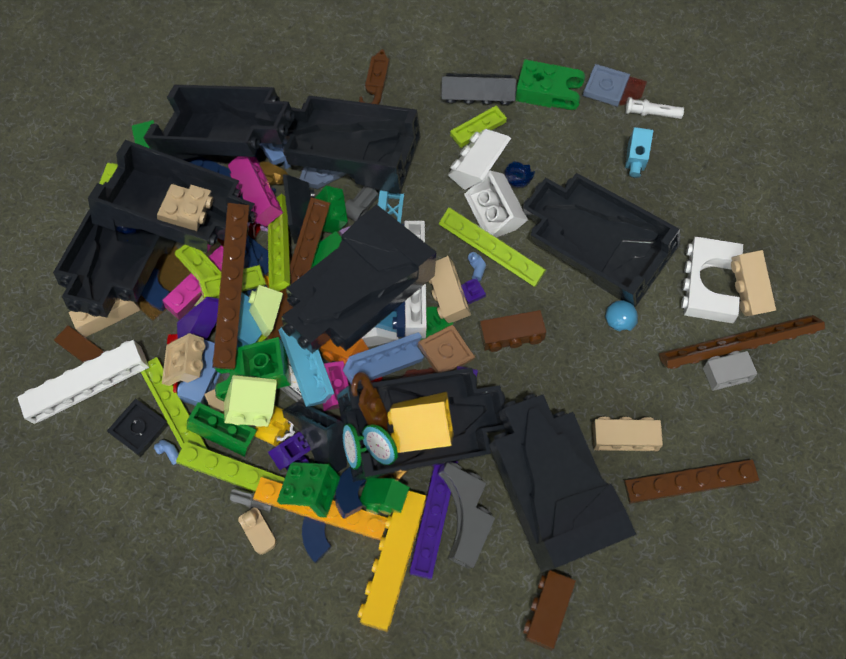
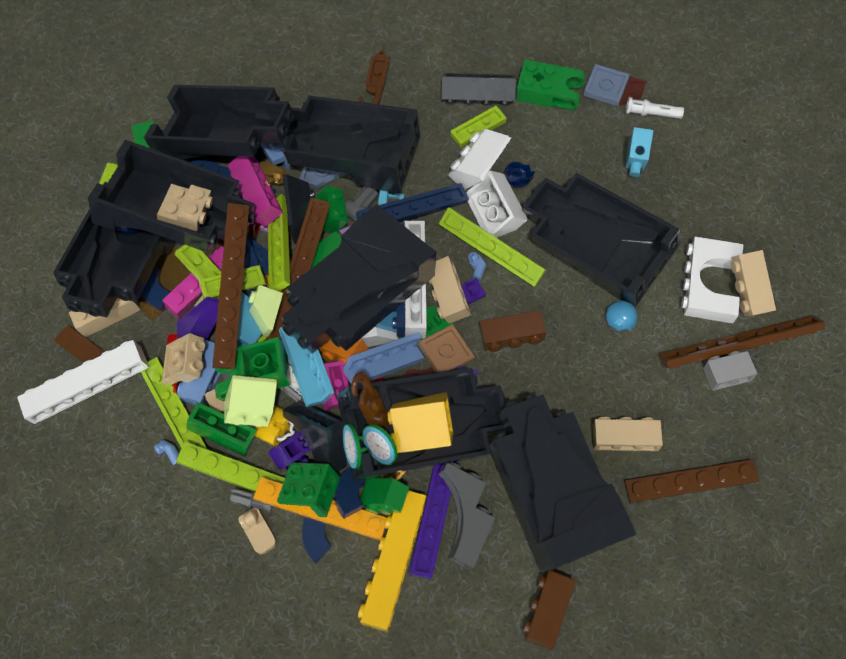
(137, 427): black plate -> none
(423, 203): none -> dark blue plate

